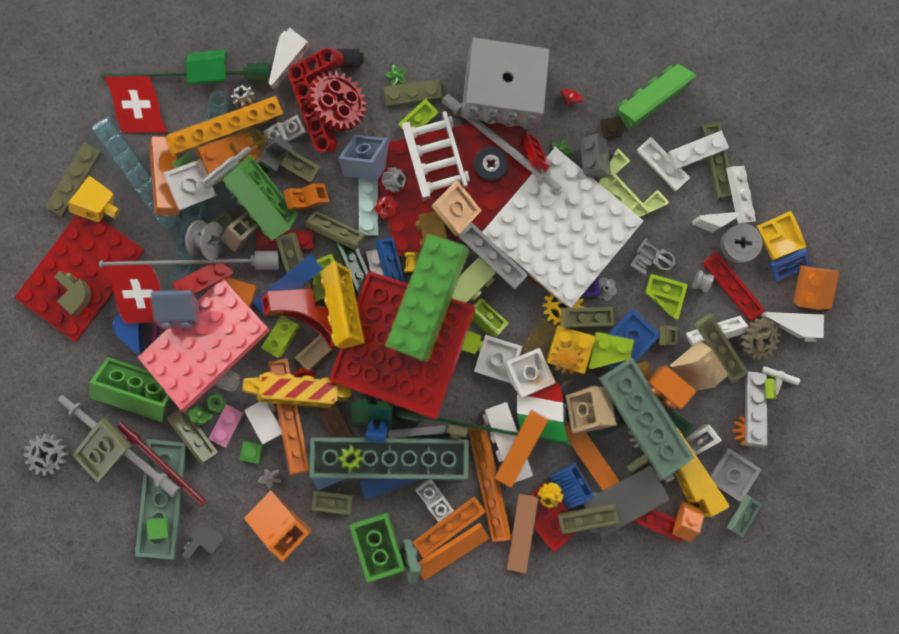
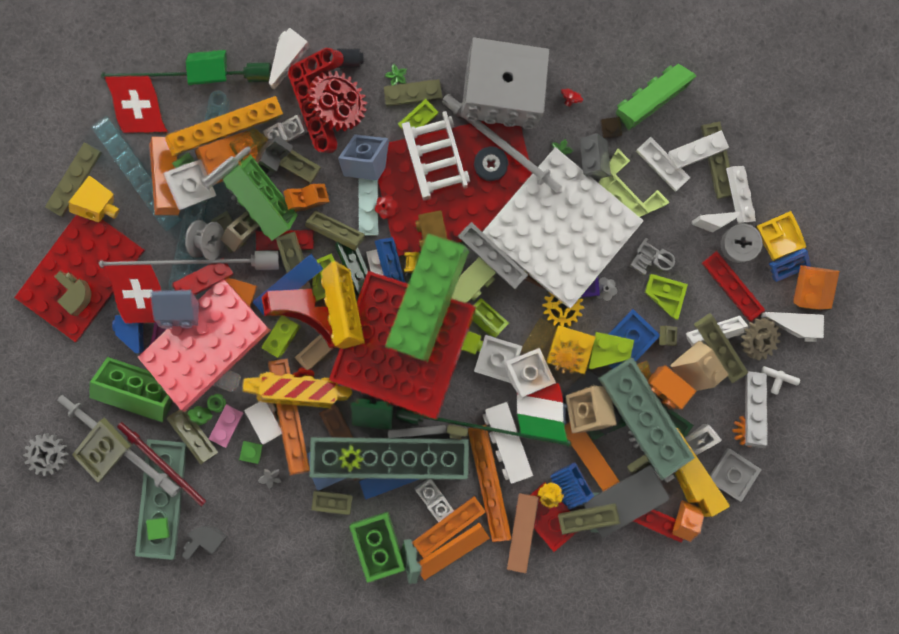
(243, 96): light grey gear -> none
(277, 525): orange slope -> none
(376, 433): blue tile -> none
(393, 179): light grey gear -> none
(456, 208): light nougat plate -> none
(521, 448): orange tile -> none
(535, 152): red plate -> none
(587, 317): olive tile -> none
(702, 281): light grey wheel -> none
(744, 516): sand green plate -> none
(770, 386): lime tile -> none

